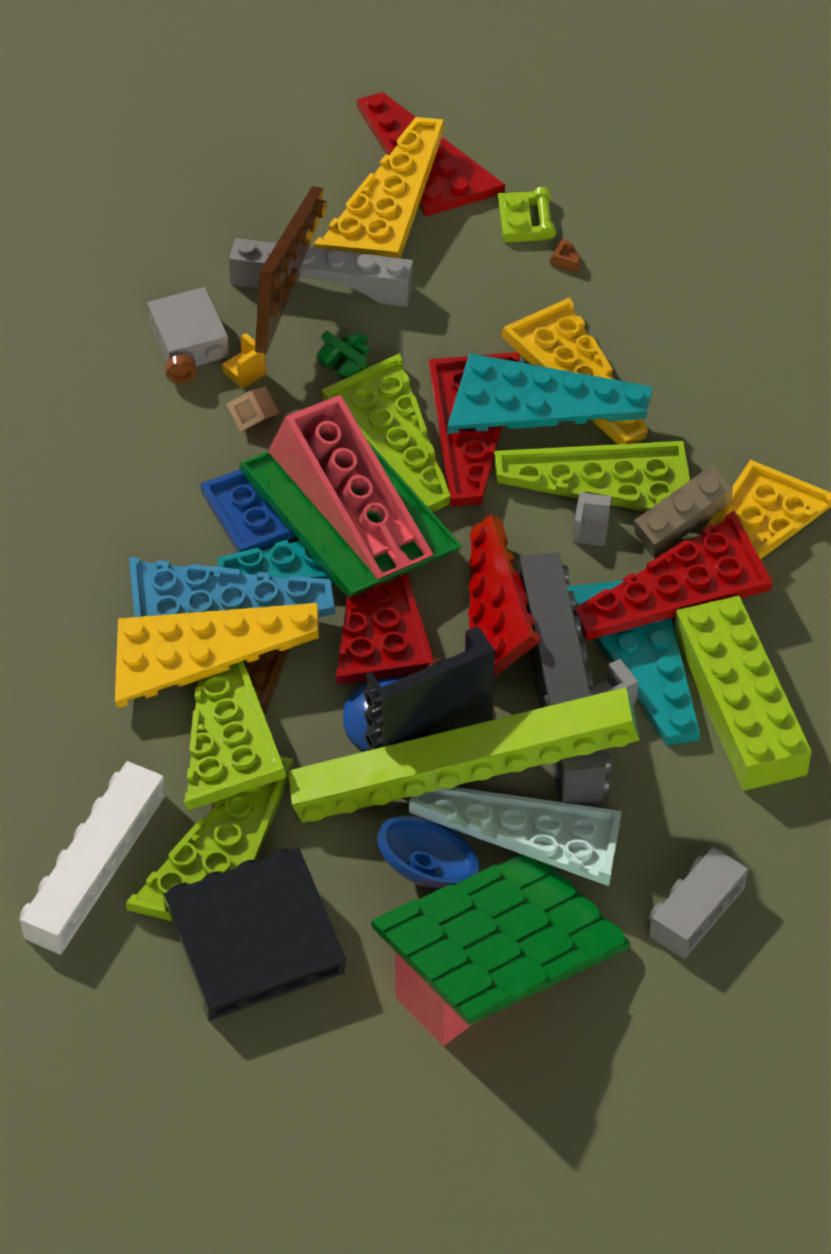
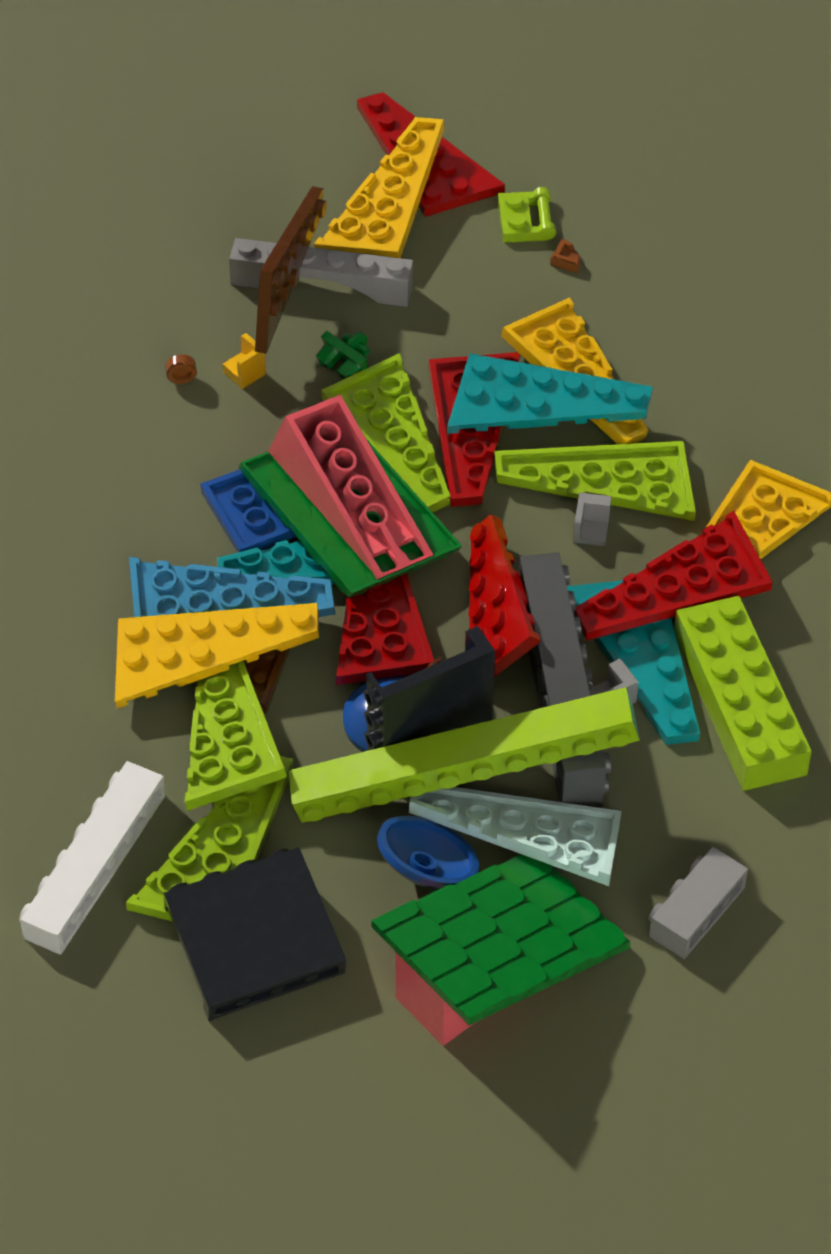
(188, 327): light grey brick -> none
(252, 408): tan panel -> none
(683, 510): dark tan brick -> none

